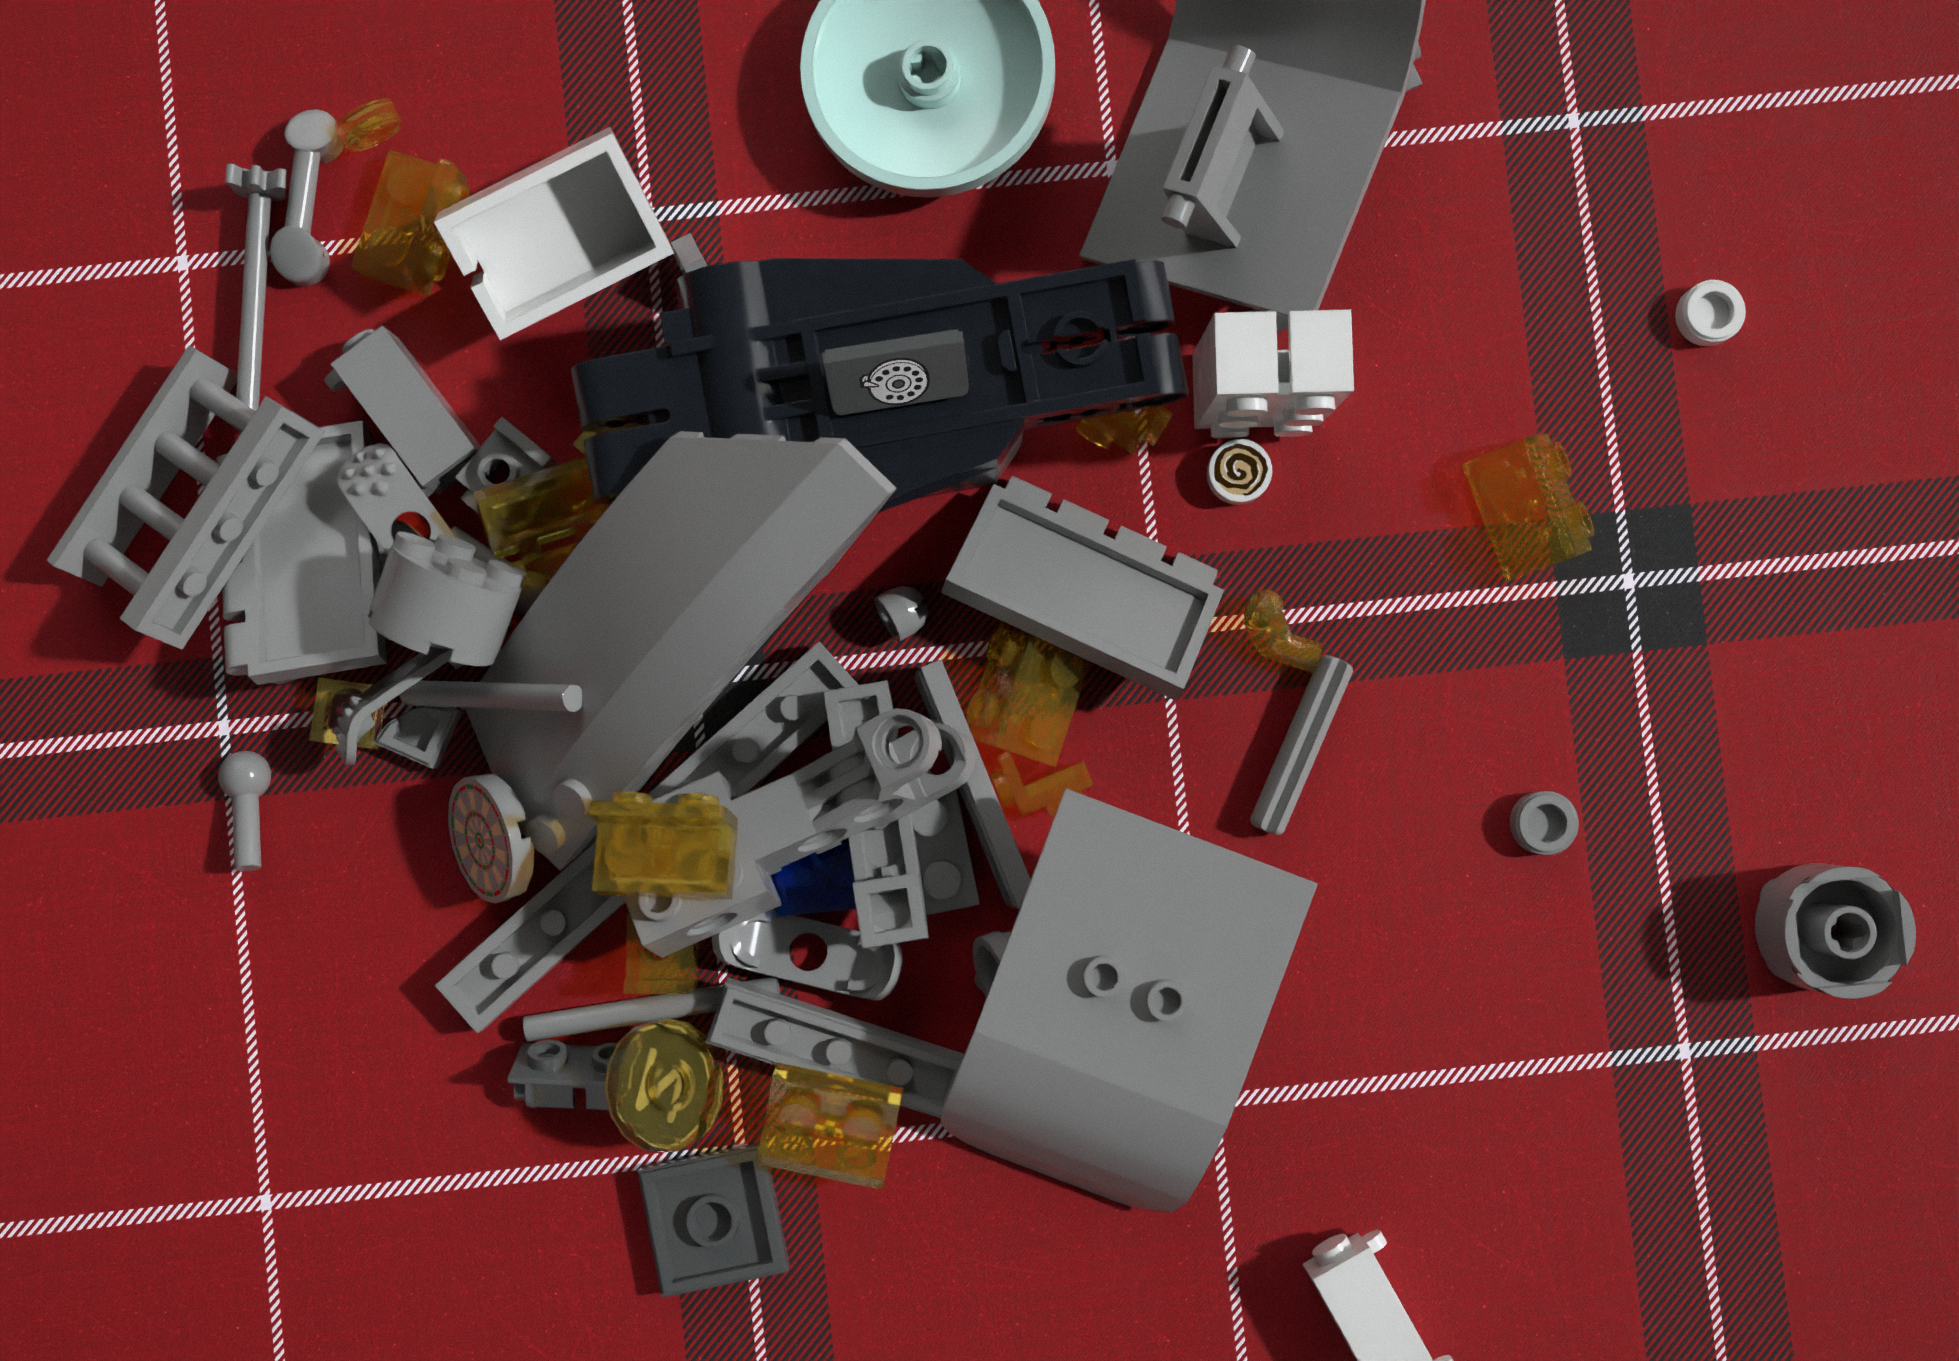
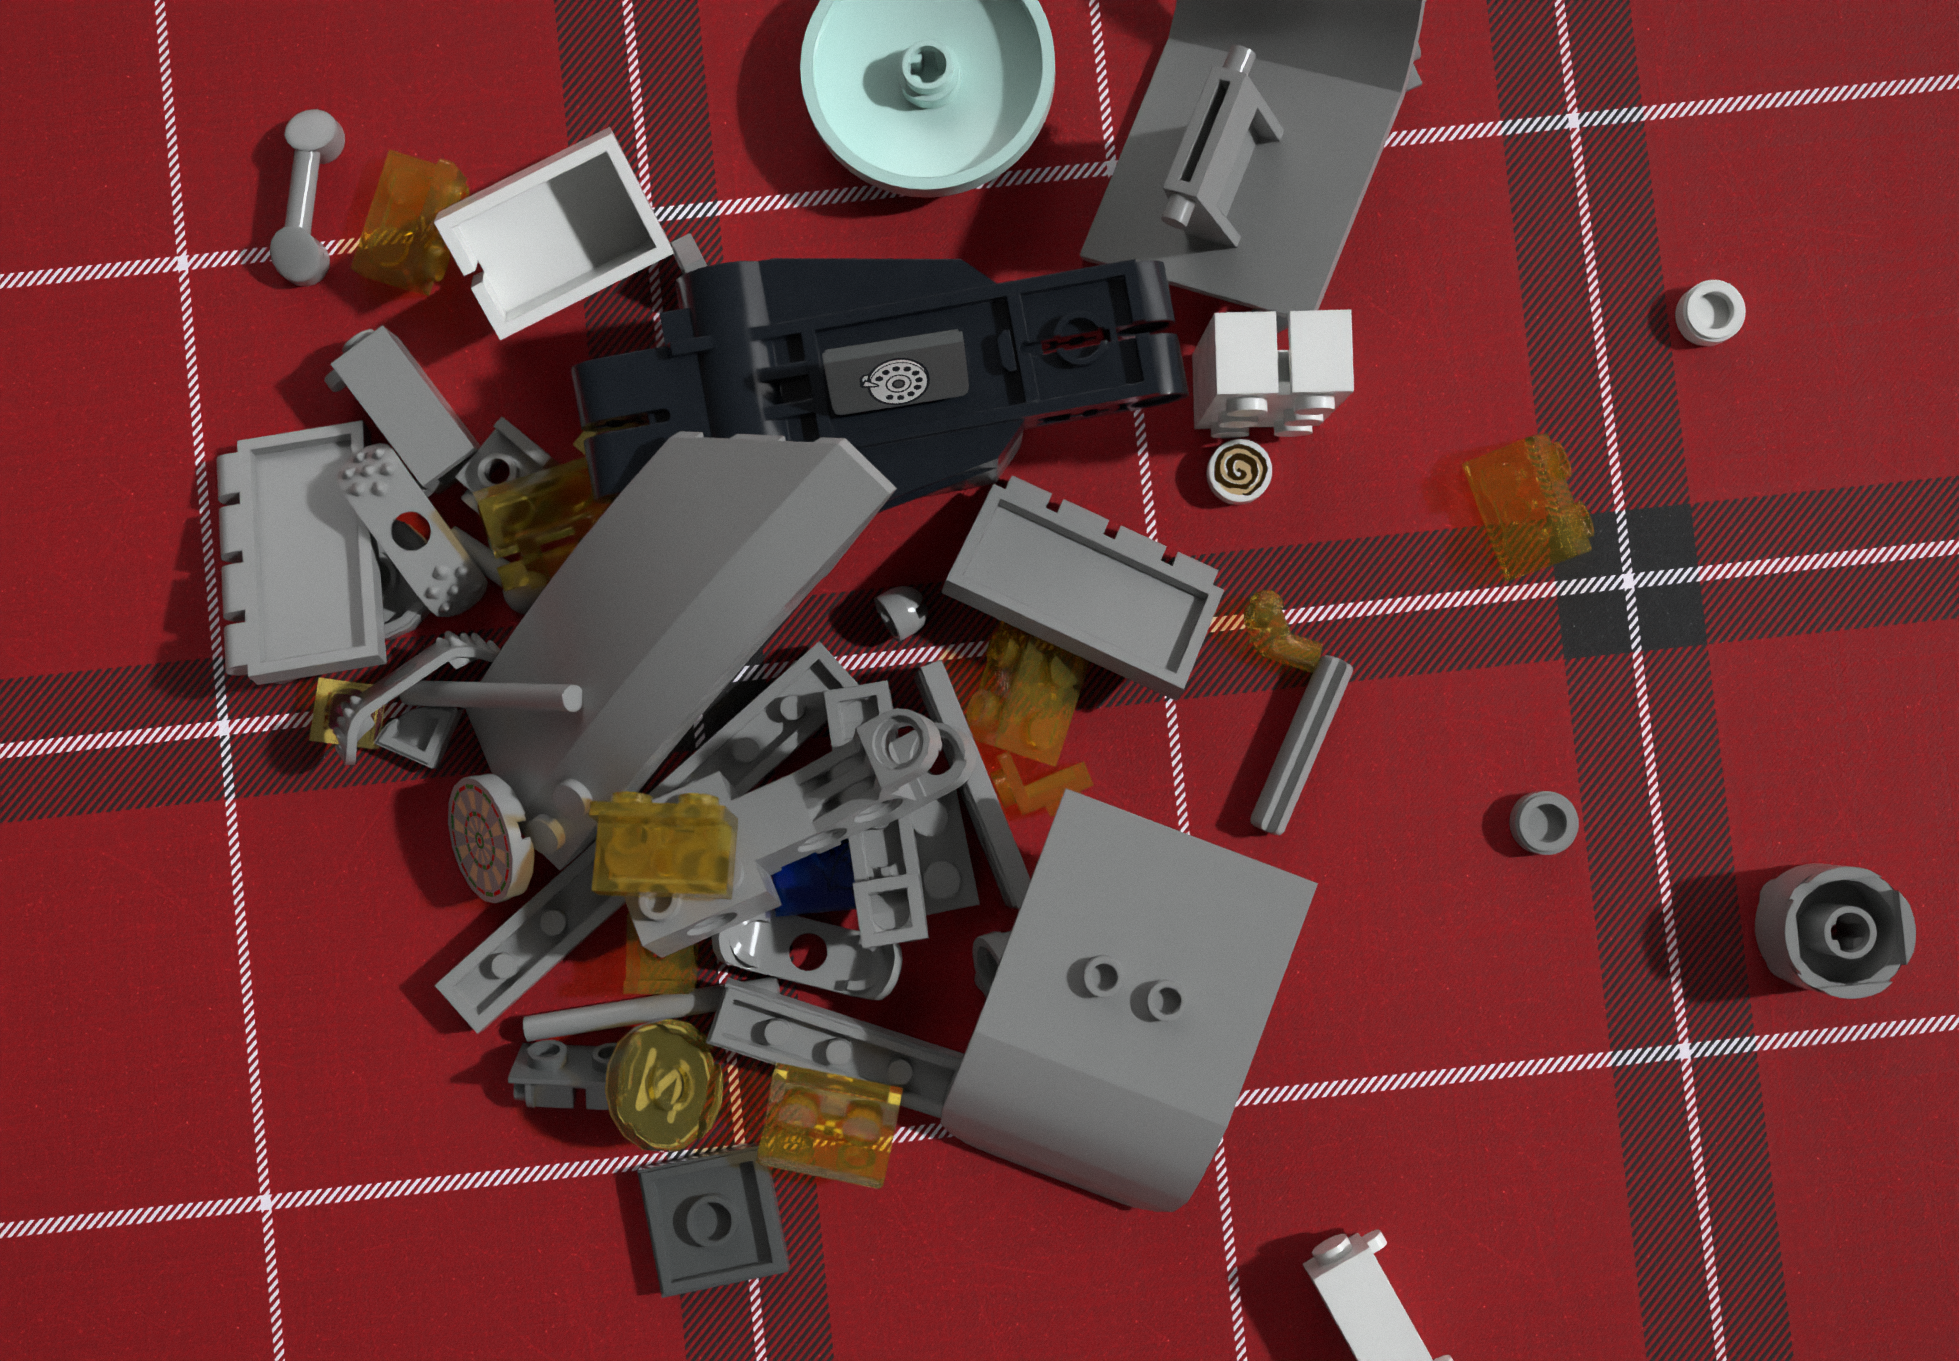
(221, 522): light grey fence -> none
(244, 779): light grey bar -> none
(260, 189): light grey piece -> none
(368, 124): clear yellow tile -> none
(445, 598): light grey brick -> none
(1126, 428): clear yellow bracket -> none

